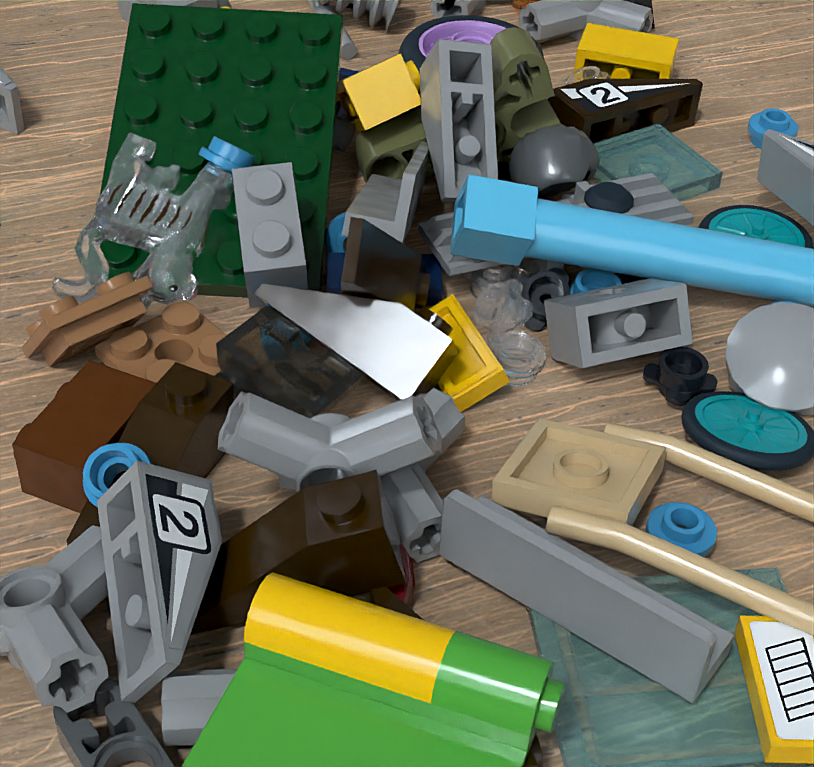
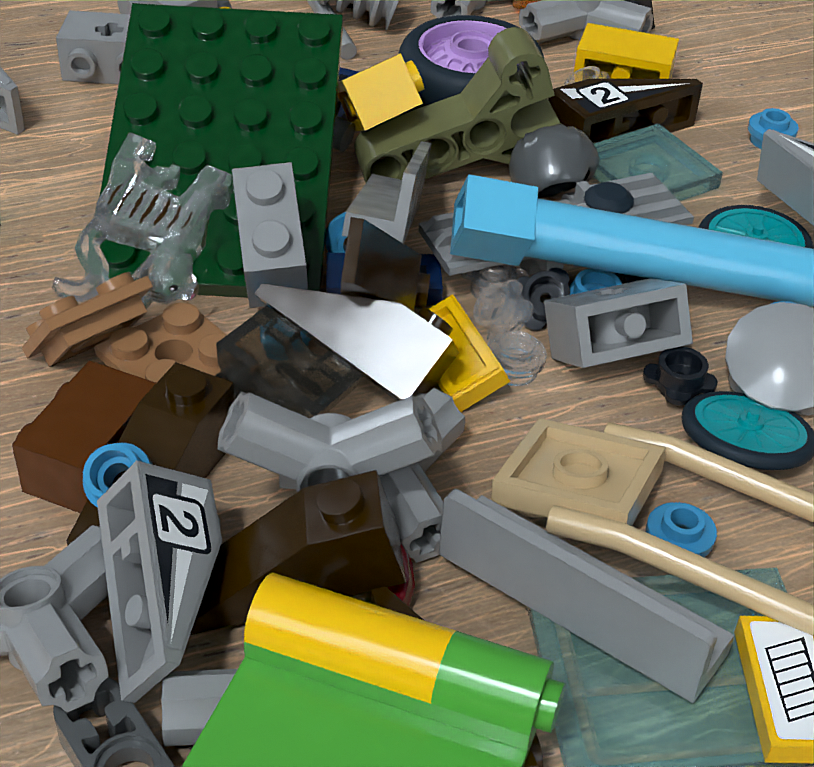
(92, 46): none -> light grey brick
(226, 155): dark azure plate -> none
(459, 113): light grey slope -> none

